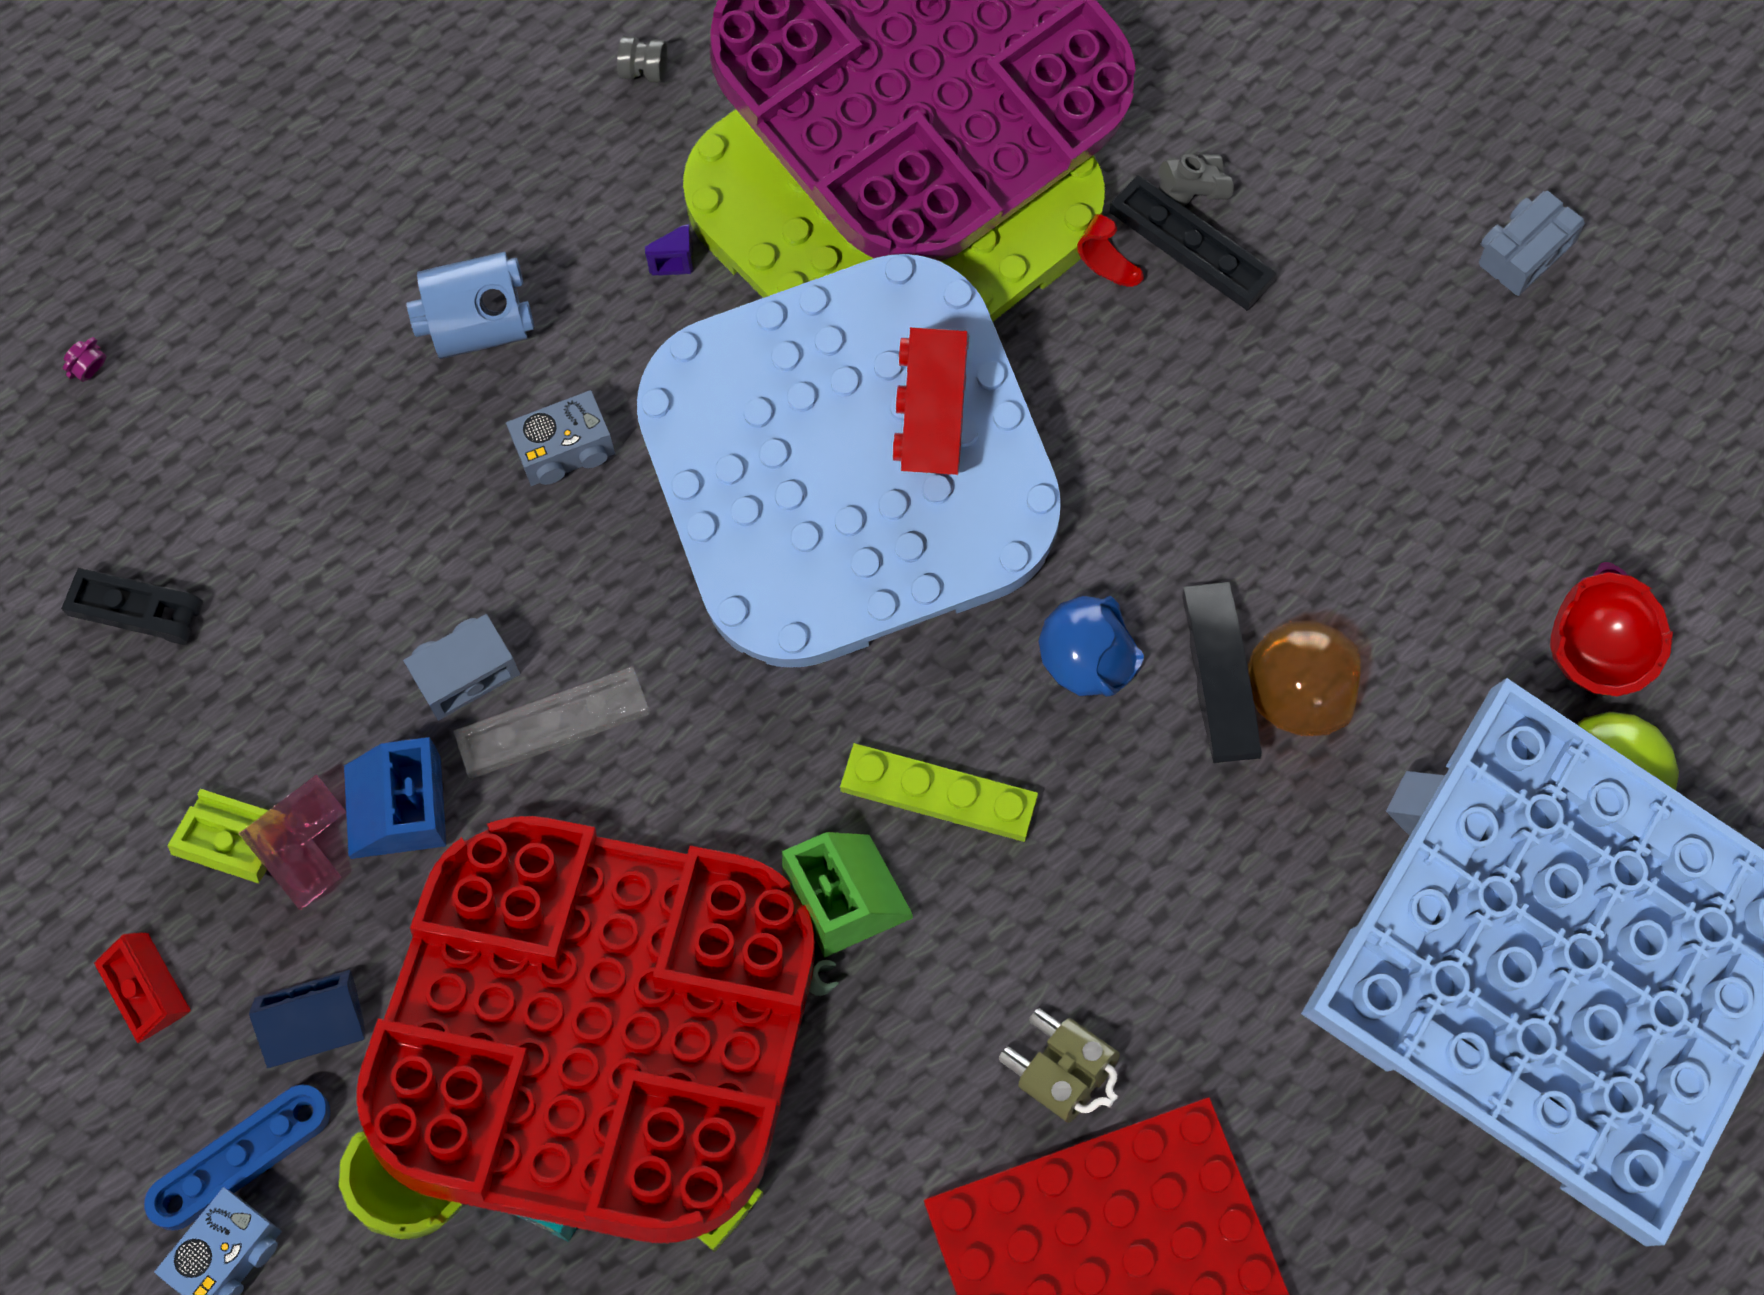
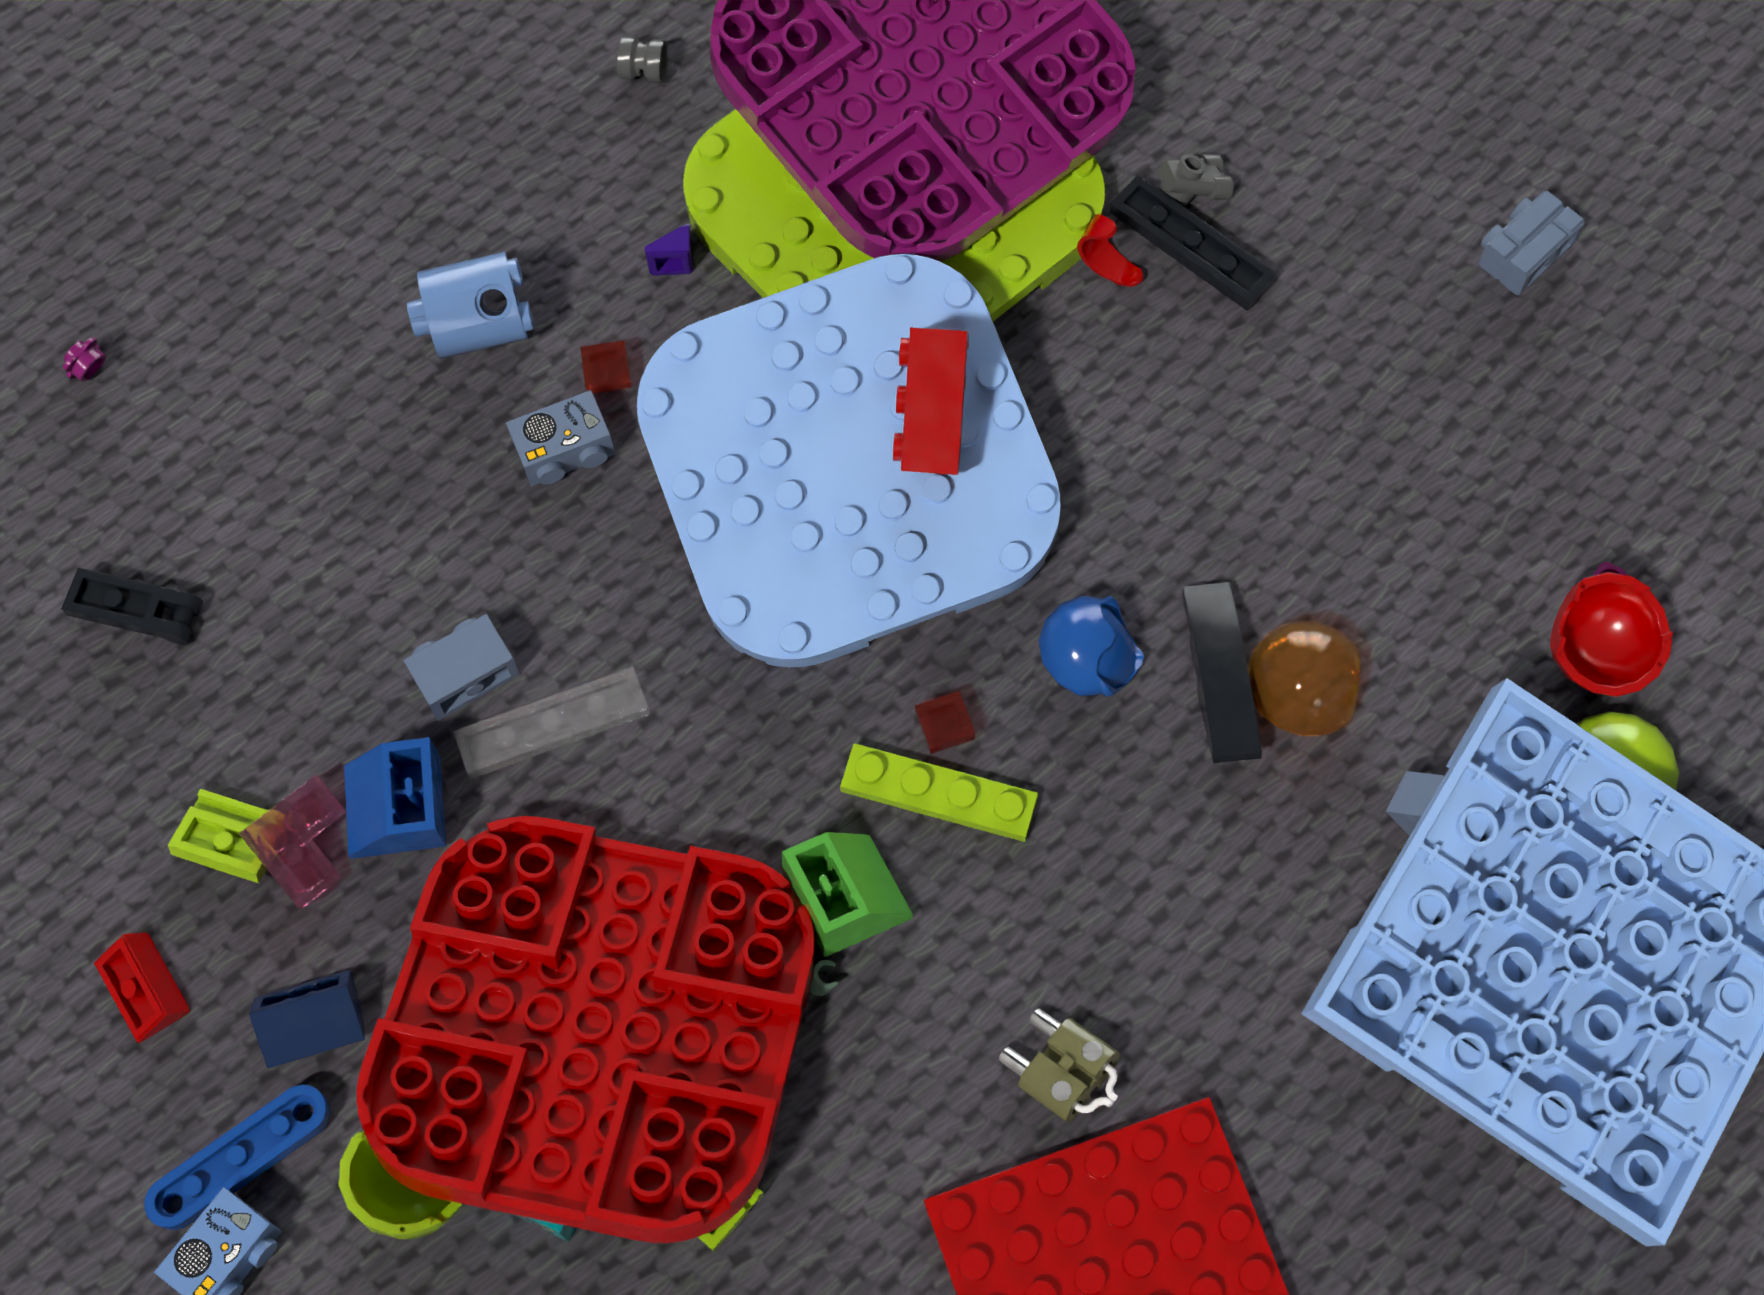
(606, 367): none -> clear red plate
(944, 722): none -> clear red plate

